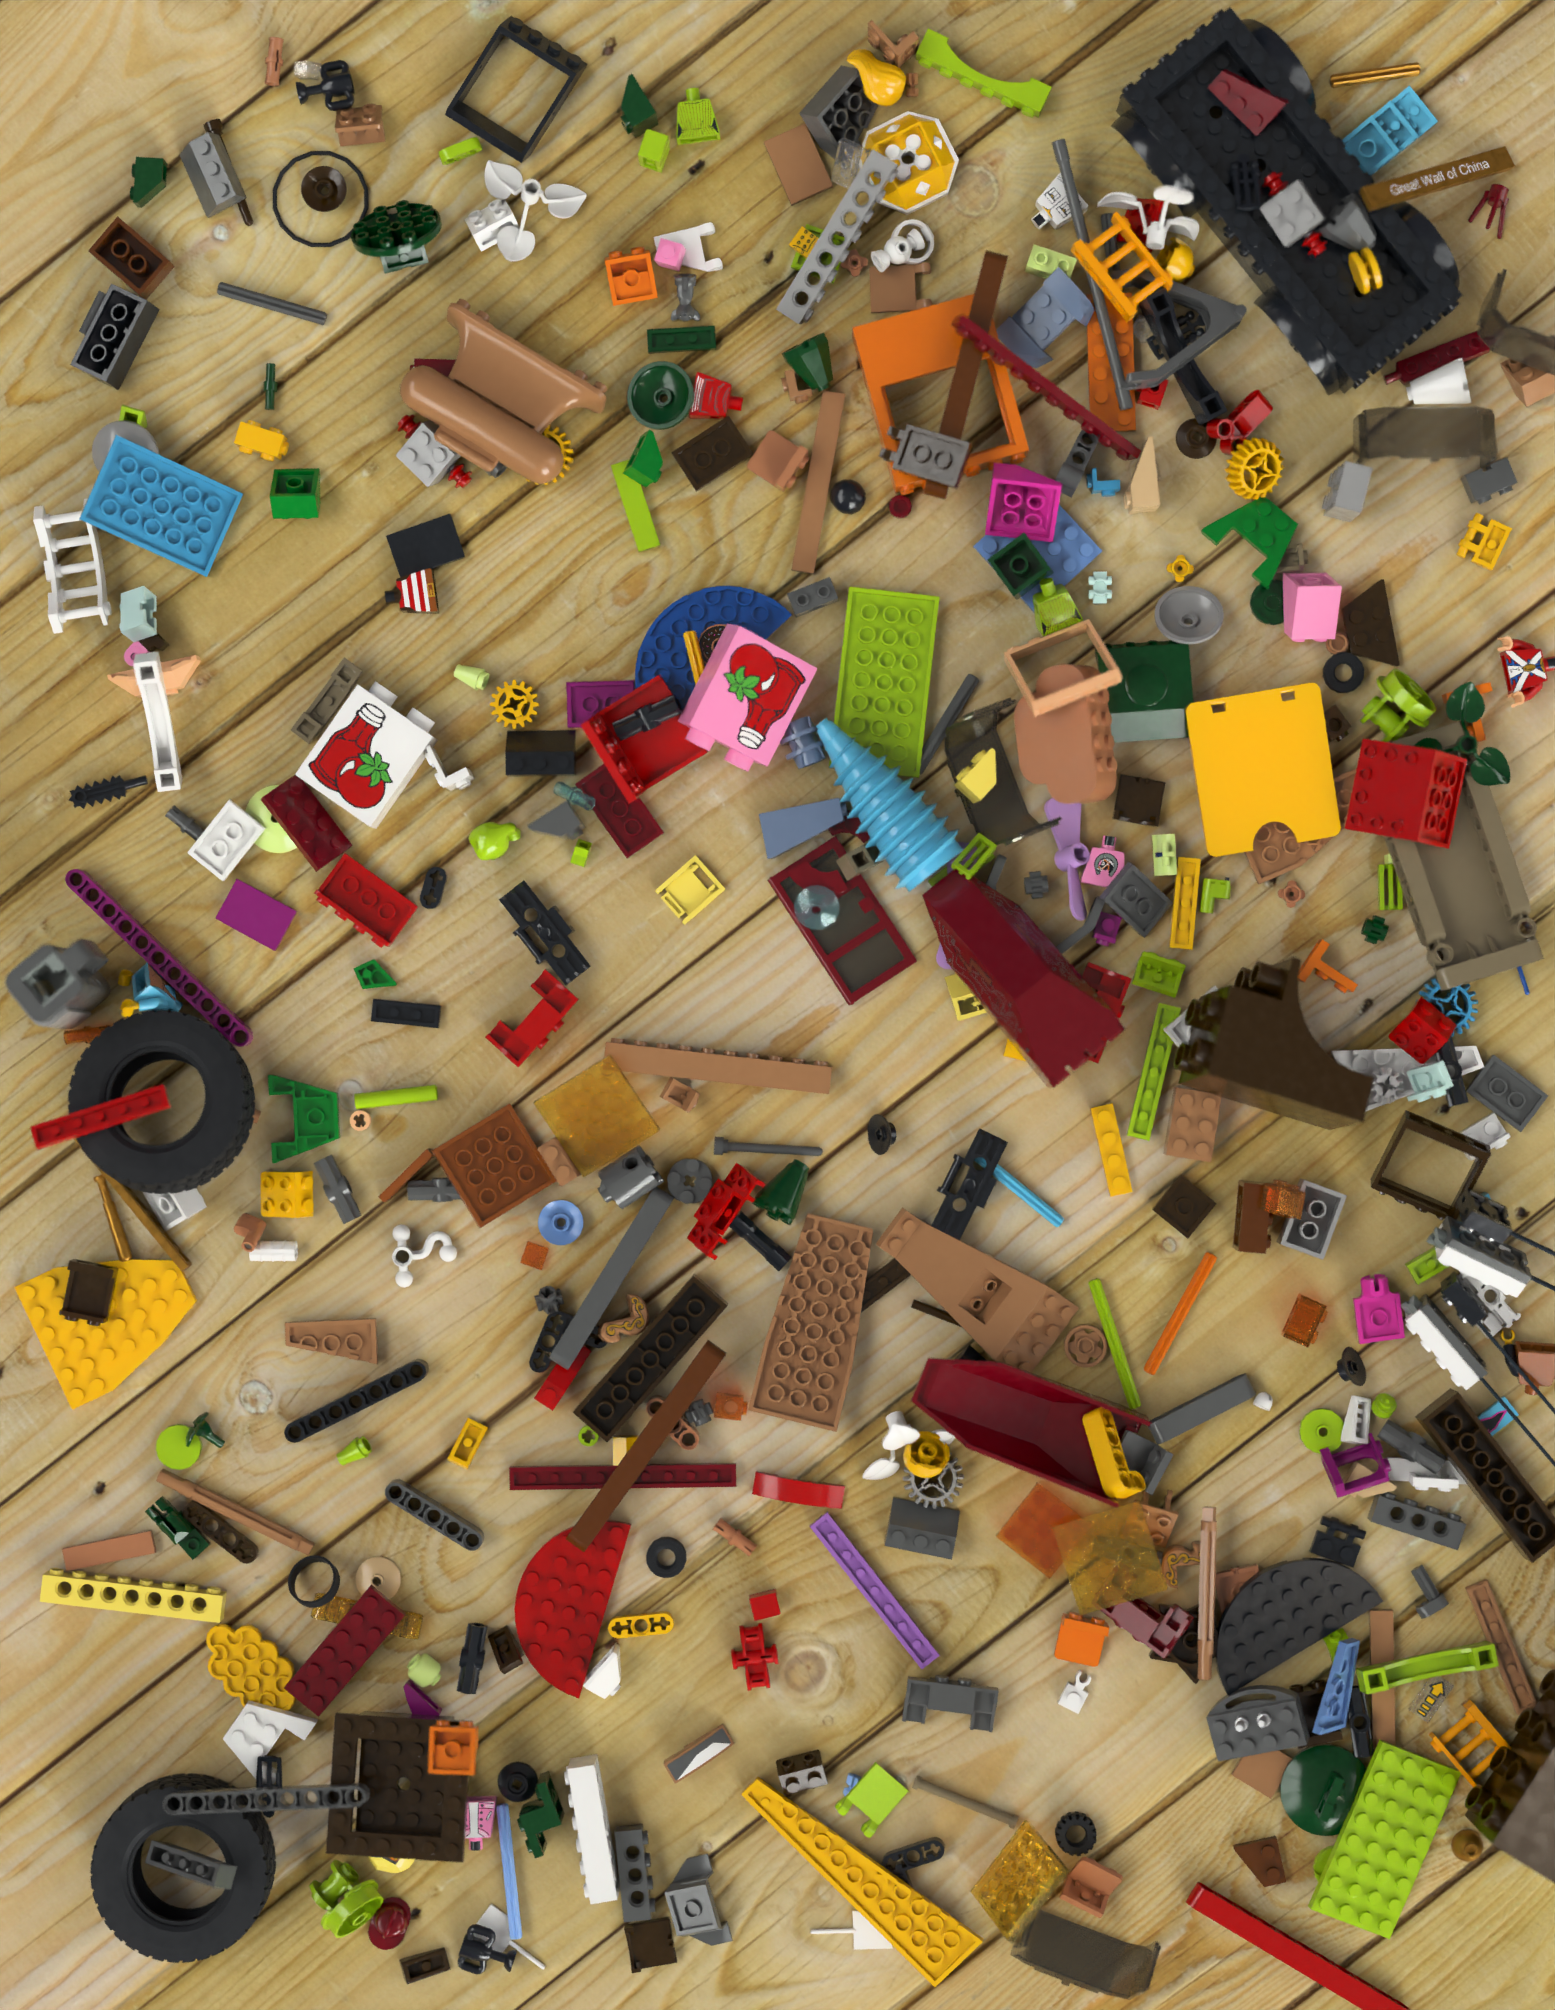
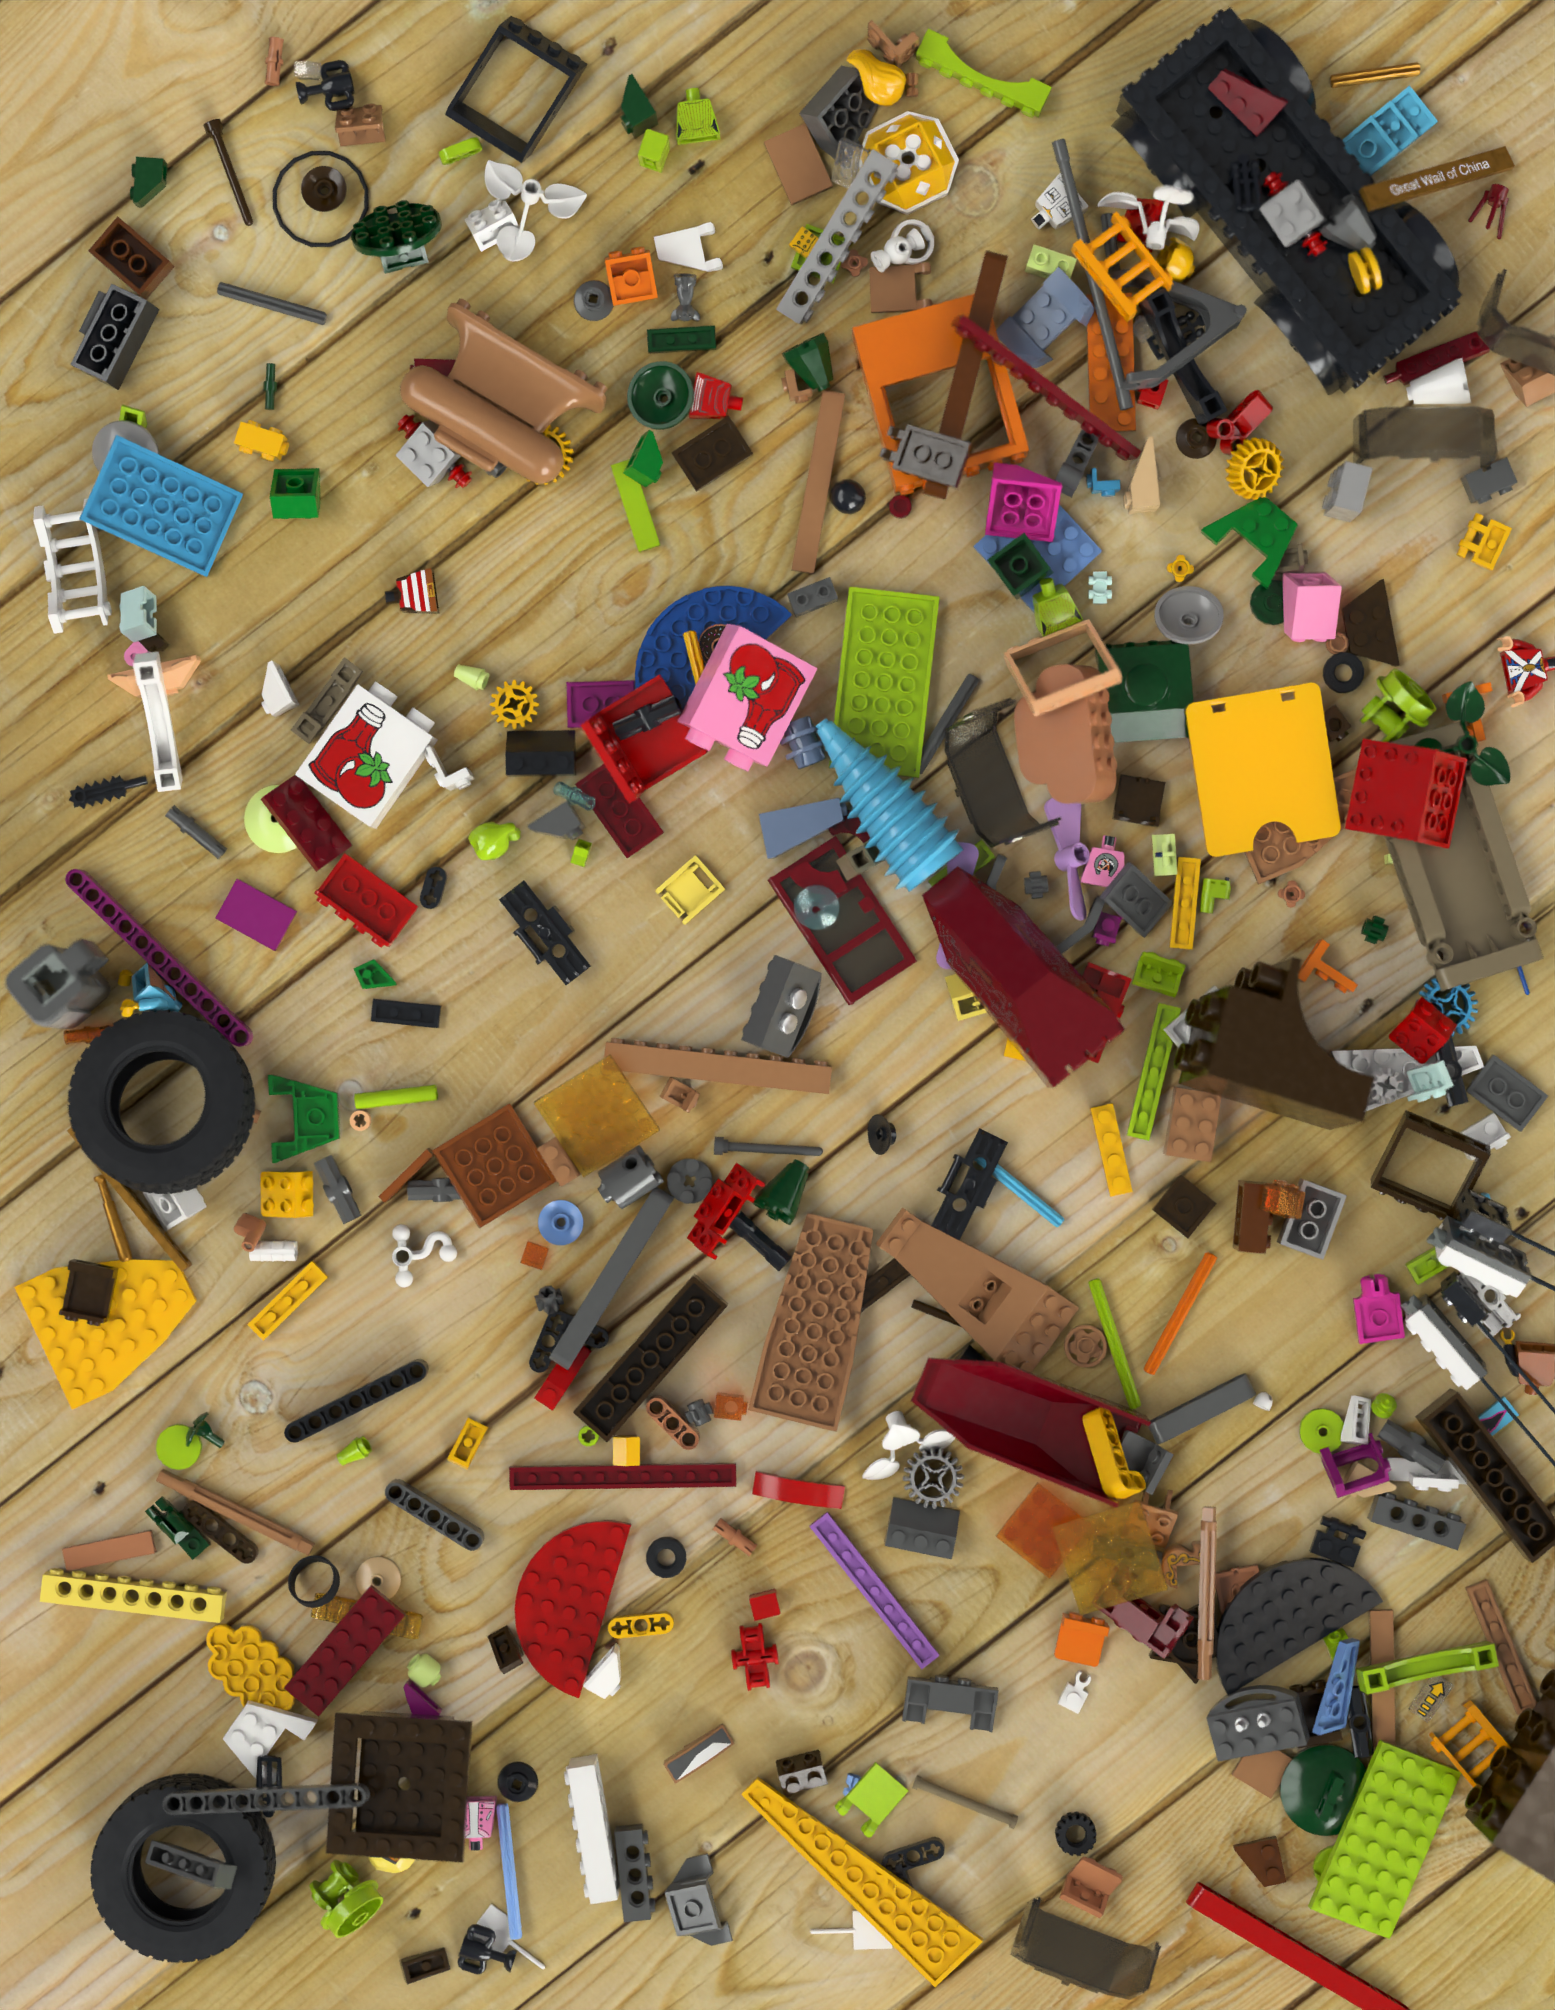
(100, 1117): red plate -> none
(212, 174): dark grey slope -> none
(226, 840): white tile -> none
(277, 692): none -> white slope
(288, 1300): none -> yellow plate
(343, 1338): medium nougat wing -> none
(389, 1923): dark red piece -> none
(426, 546): black tile -> none
(453, 1748): orange plate -> none
(472, 1658): black piece -> none
(540, 1022): red bracket -> none
(541, 1815): dark green bracket -> none
(593, 311): none -> dark grey piece
(628, 1326): medium nougat animal -> none
(646, 1445): reddish brown beam -> none
(650, 1943): dark brown piece -> none
(670, 254): bright pink brick -> none
(778, 460): nougat bracket -> none
(783, 1007): none -> dark grey piece
(926, 1455): yellow cylinder -> none
(963, 869): lime tile -> none
(979, 778): light yellow slope -> none
(1019, 1881): clear yellow plate -> none
(1304, 1320): clear orange brick -> none
(1351, 1367): black piece -> none
(1399, 894): lime tile -> none
(1435, 1600): dark grey piece -> none
(1467, 1845): pearl gold brick -> none

